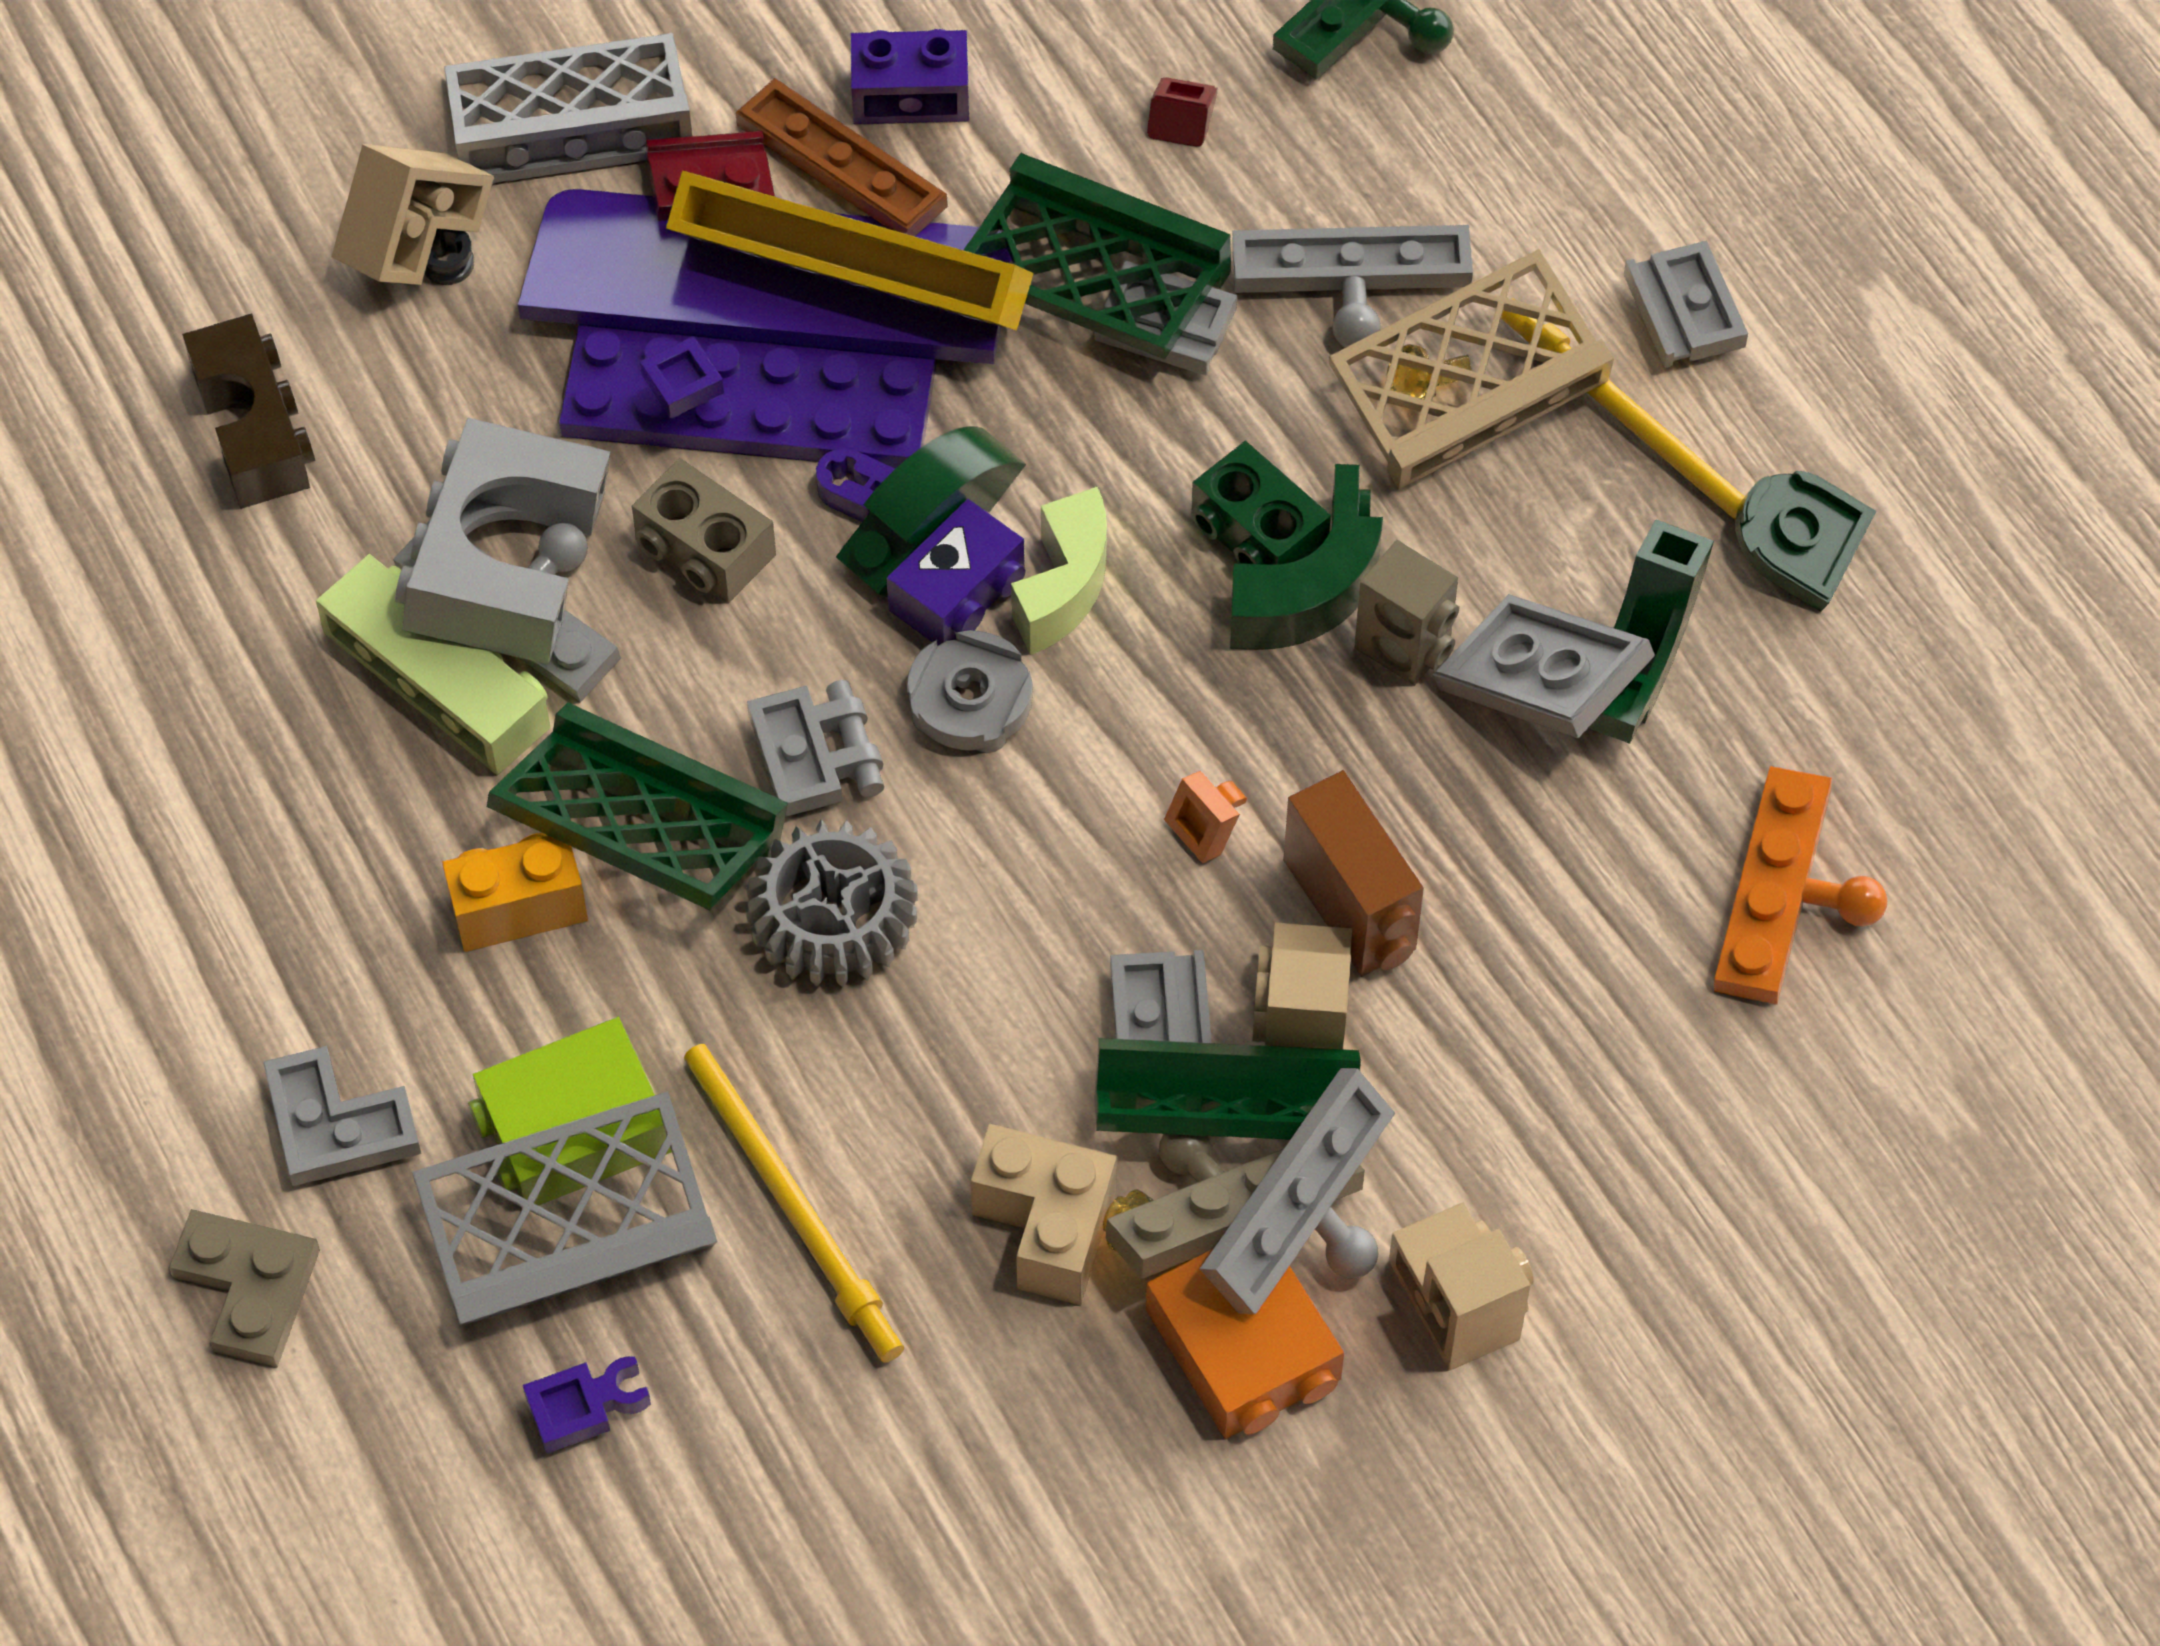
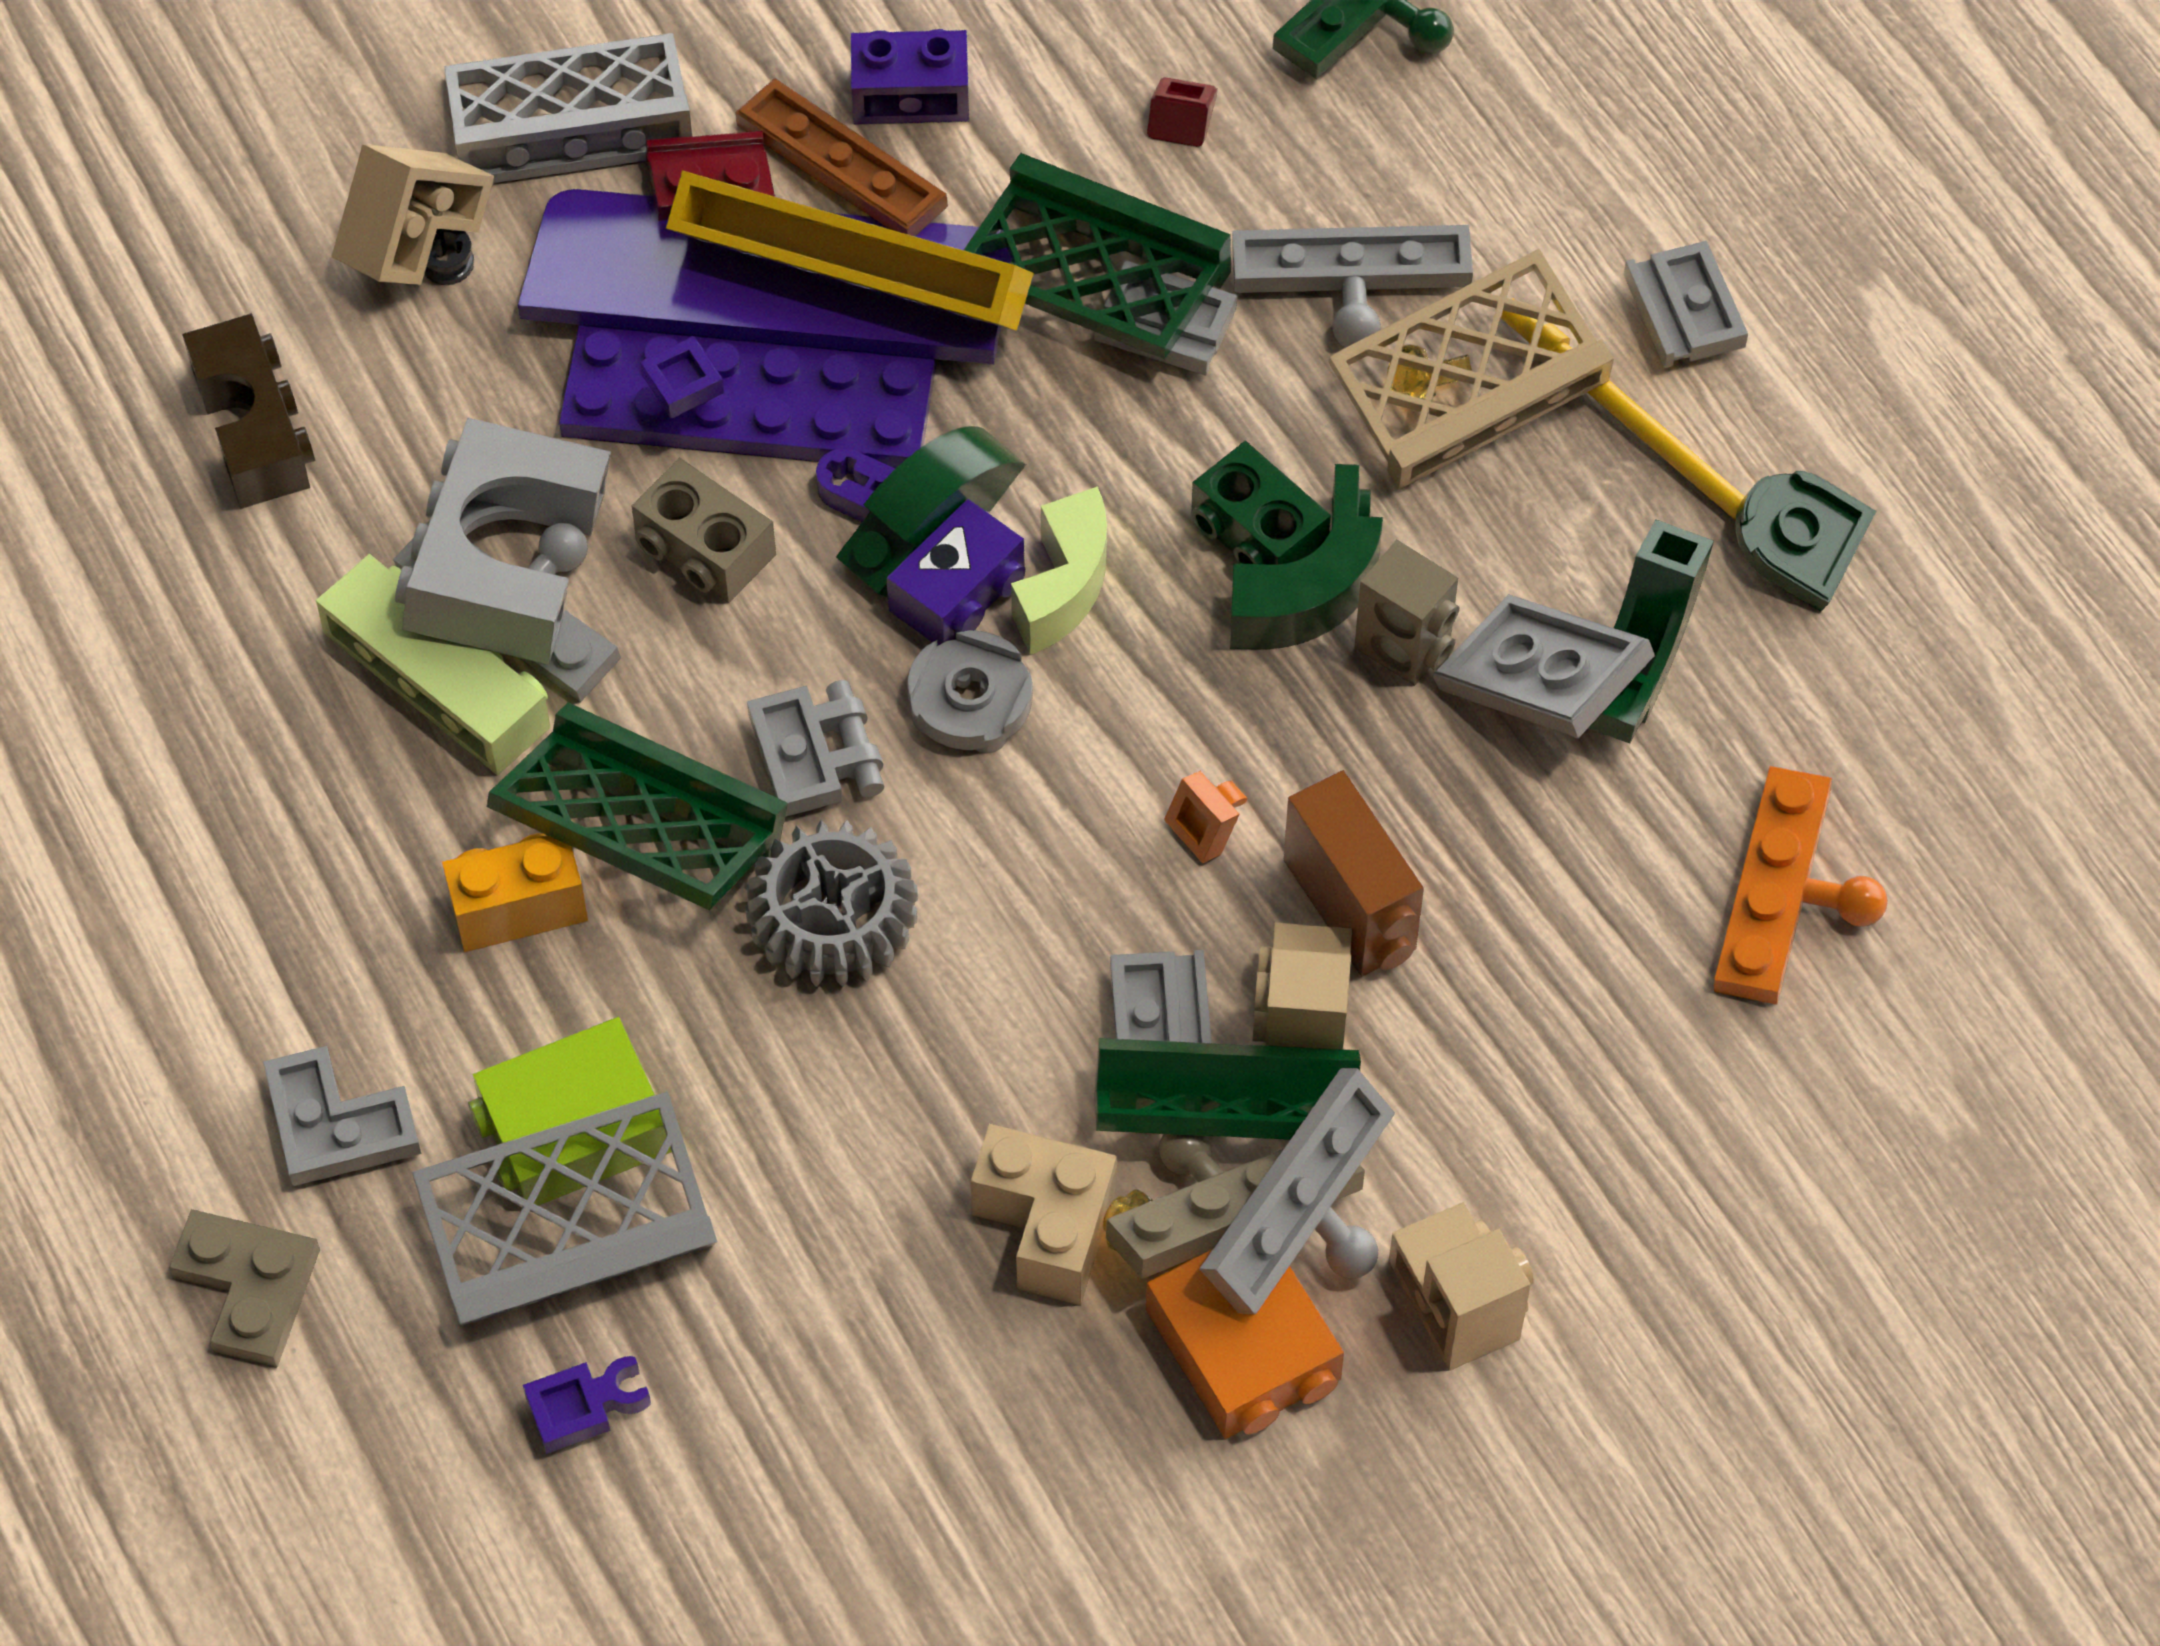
(855, 1296): yellow bar -> none

